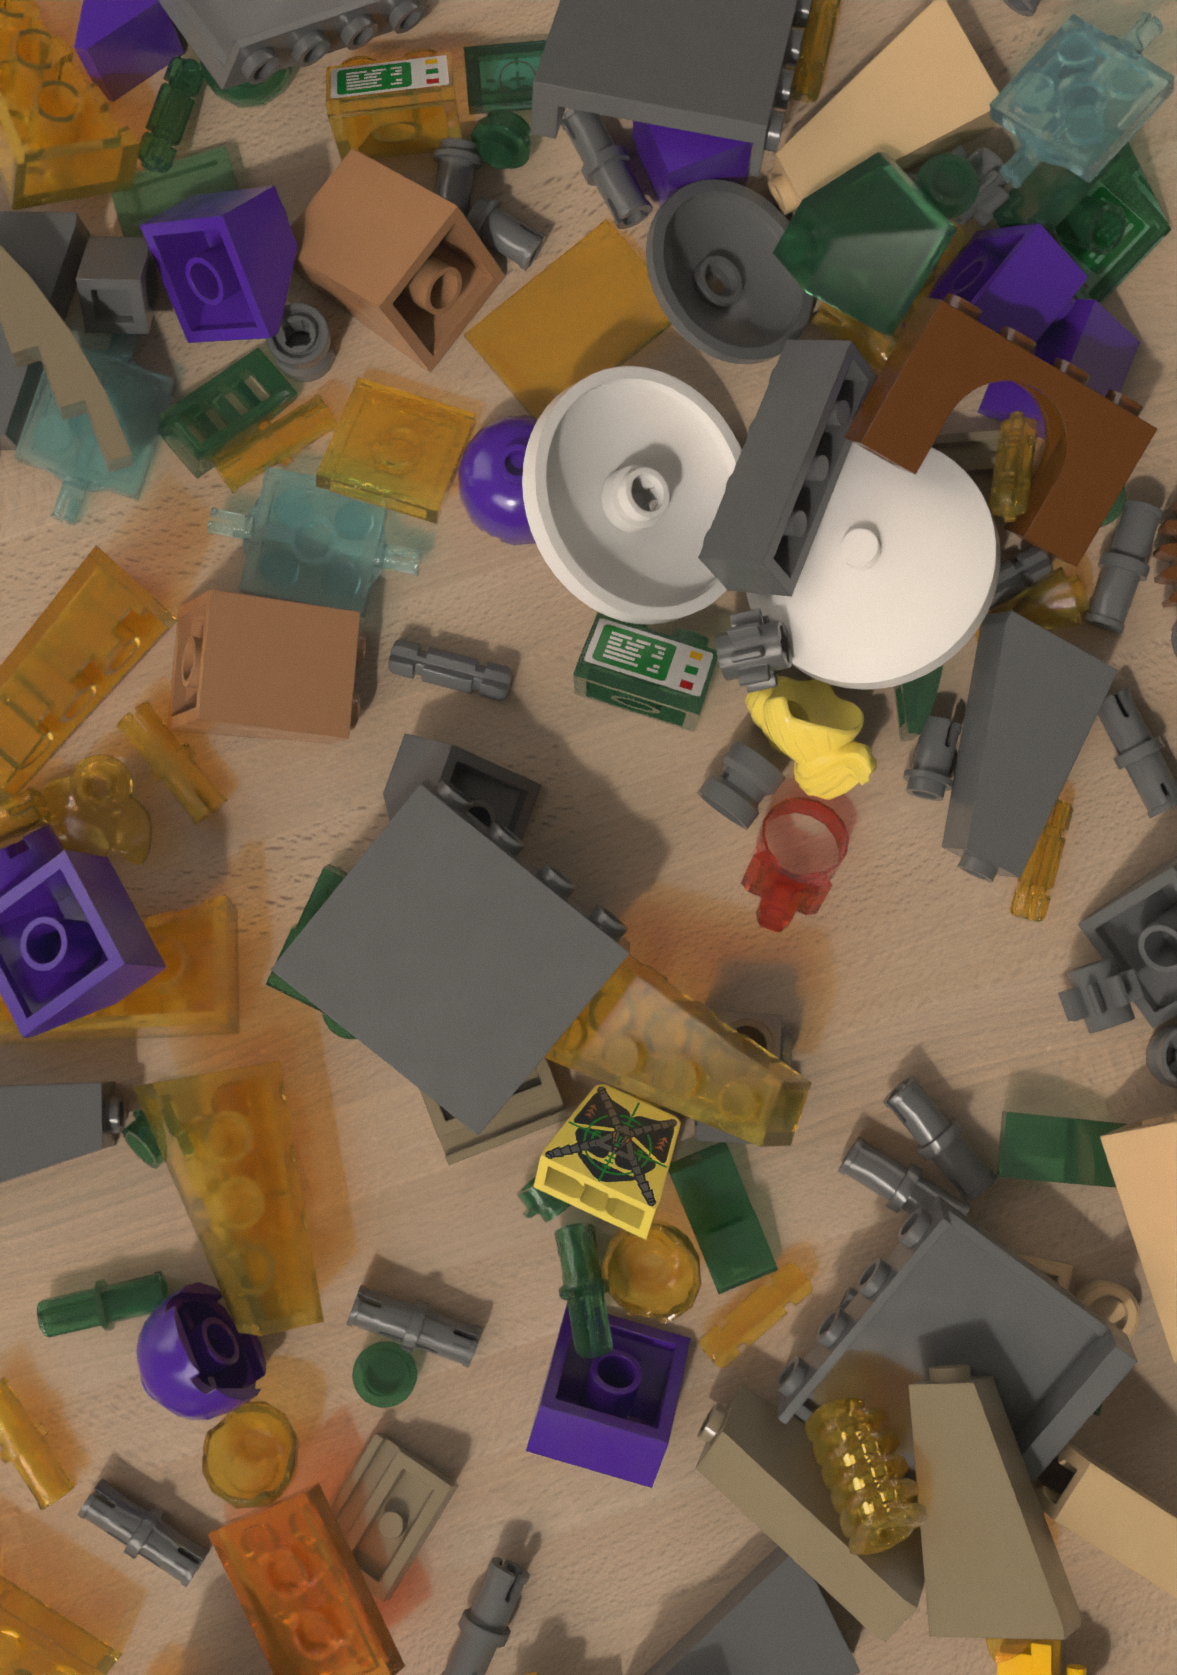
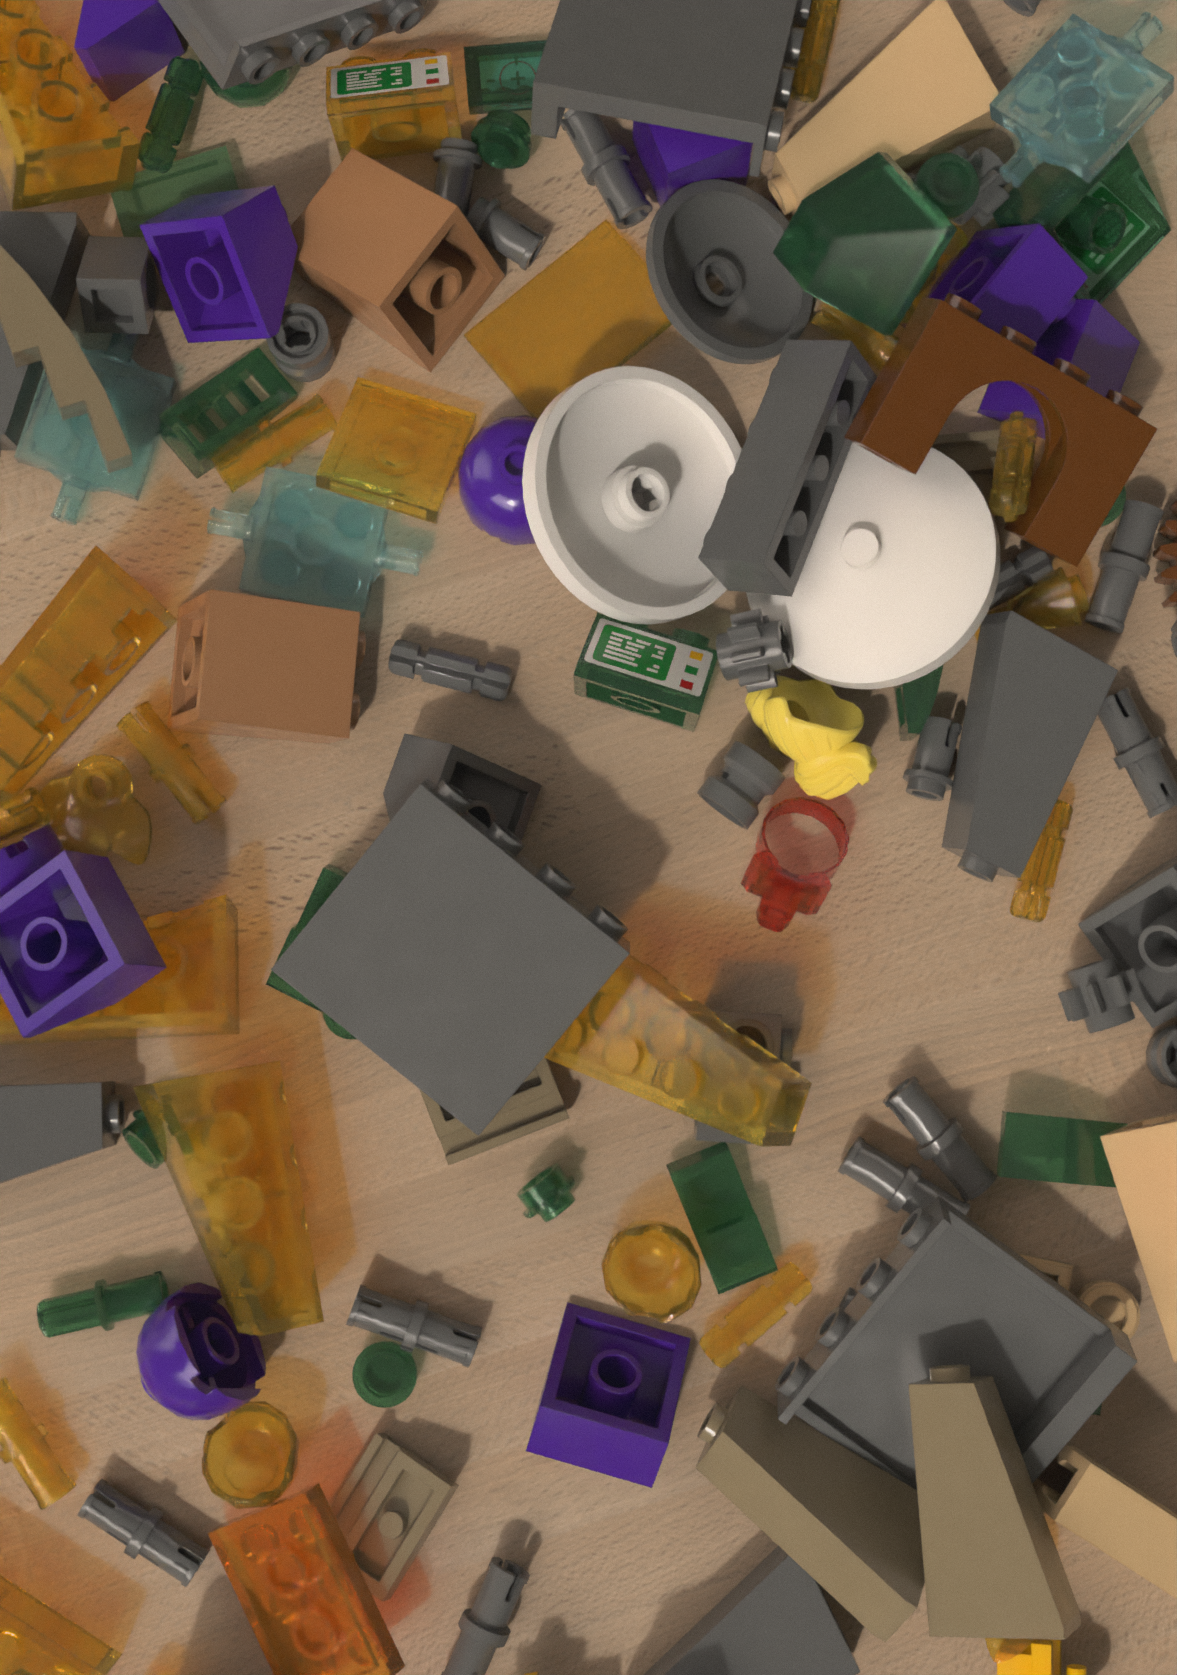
(584, 1289): clear green axle -> none
(611, 1158): torso -> none
(864, 1475): clear yellow piece -> none

